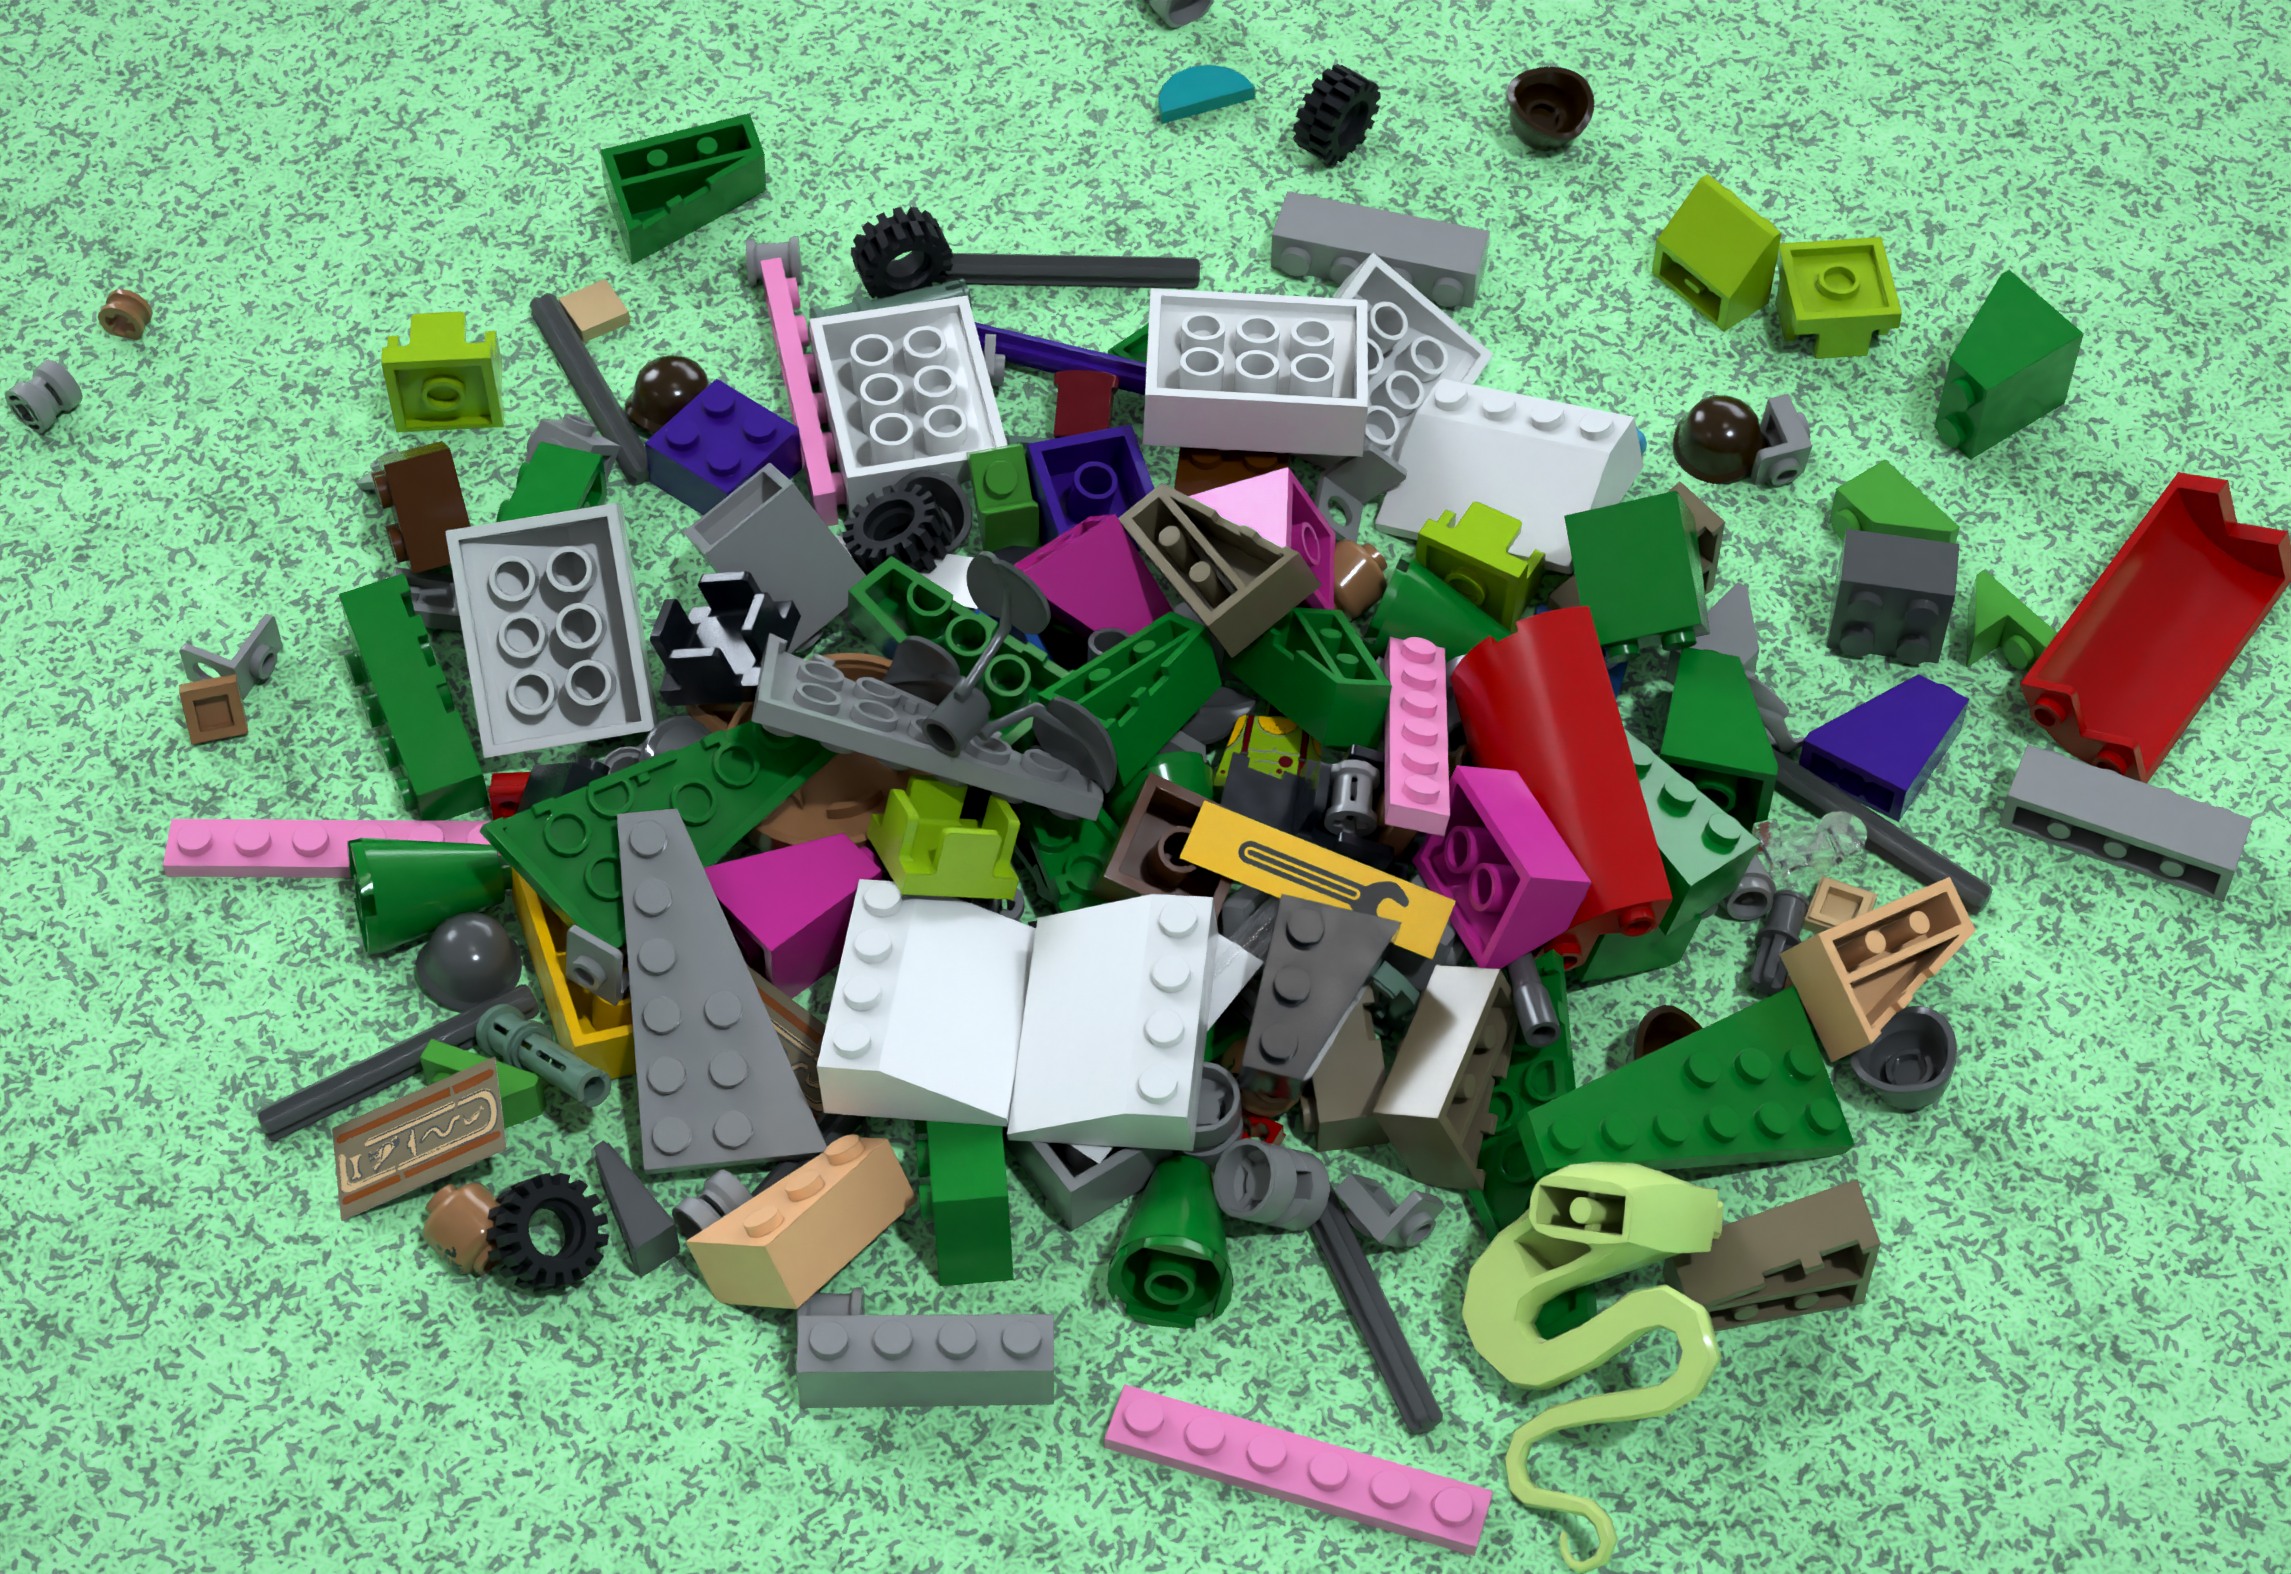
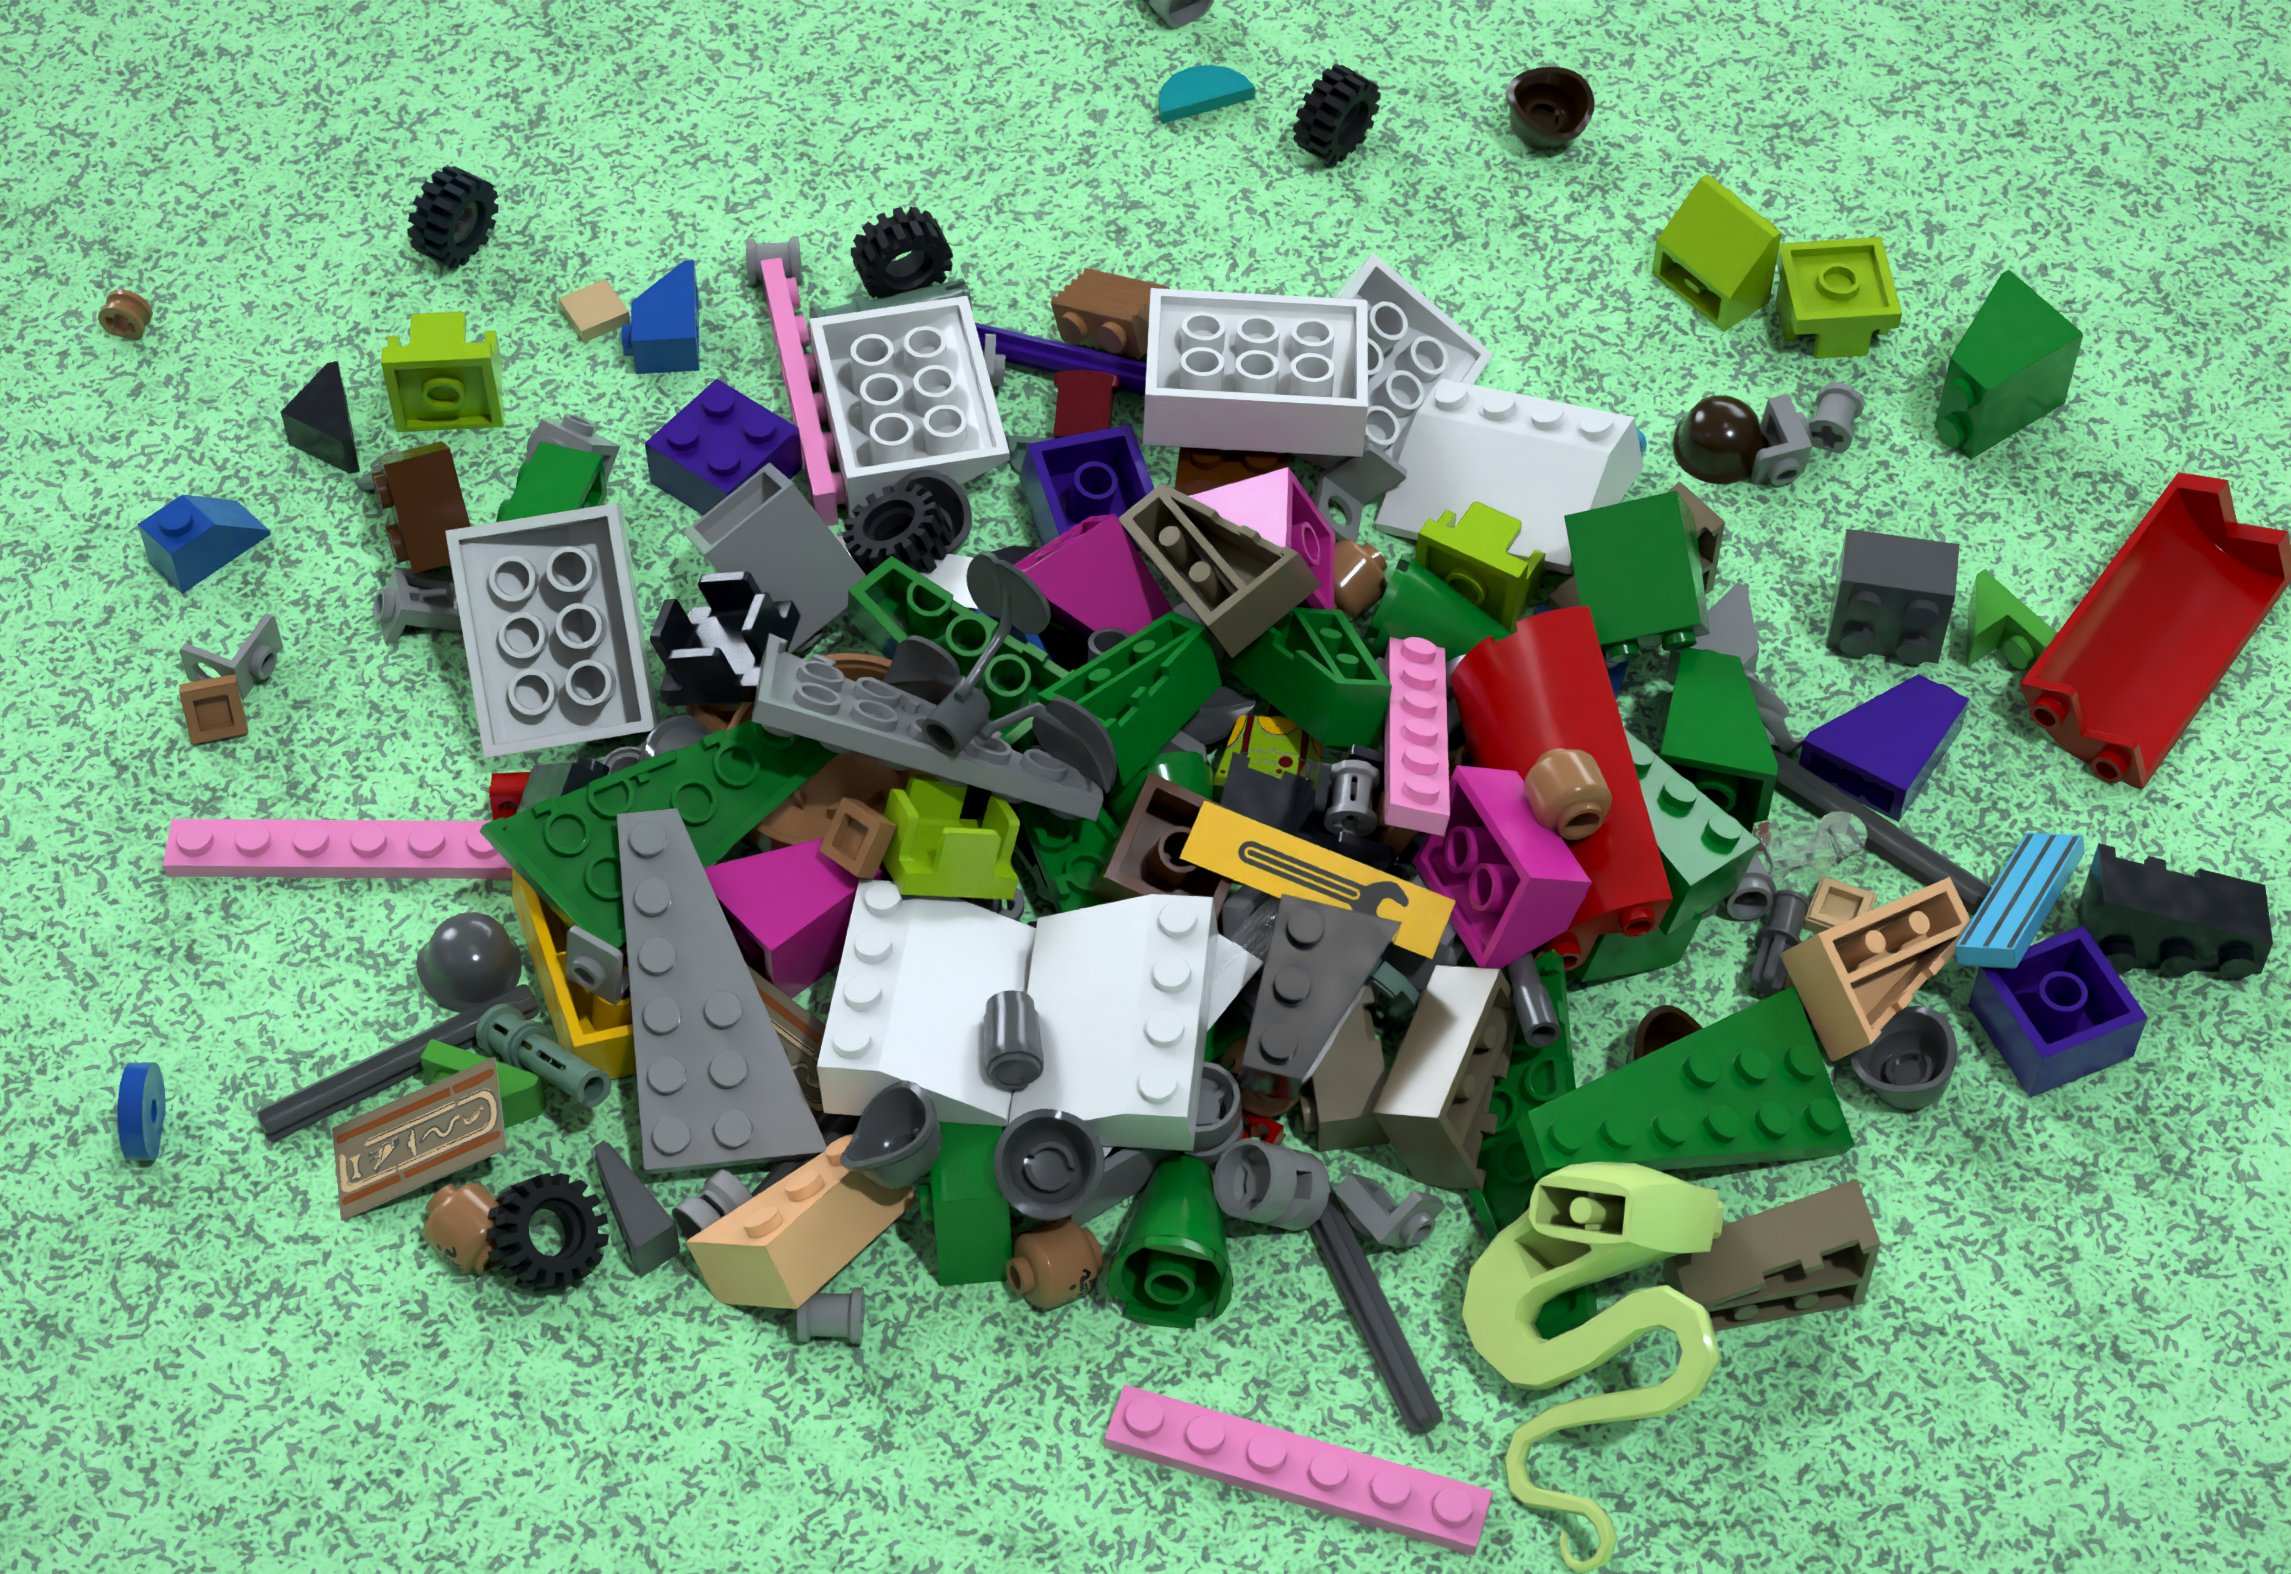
(38, 399): light grey wheel -> none
(141, 1110): none -> blue piece
(198, 537): none -> blue slope
(321, 422): none -> black slope
(410, 702): green wedge -> none
(416, 885): green cone -> none
(452, 216): none -> black bush
(591, 386): dark grey axle -> none
(664, 390): dark brown helmet -> none
(665, 324): none -> blue slope
(681, 181): green wedge -> none
(858, 838): none -> medium nougat plate
(896, 1137): none -> dark grey helmet
(925, 1360): light grey brick -> none
(1003, 498): bright green slope -> none
(1012, 1040): none -> dark grey piece
(1048, 1164): none -> dark grey helmet
(1054, 1263): none -> medium nougat head
(1075, 270): dark grey axle -> none
(1105, 312): none -> medium nougat brick
(1336, 237): light grey brick -> none
(1568, 793): none -> medium nougat head
(1832, 424): none -> light grey bush
(1889, 504): bright green slope -> none
(2020, 900): none -> medium azure tile
(2058, 1012): none -> dark purple brick
(2125, 822): light grey brick -> none
(2173, 919): none -> black wedge

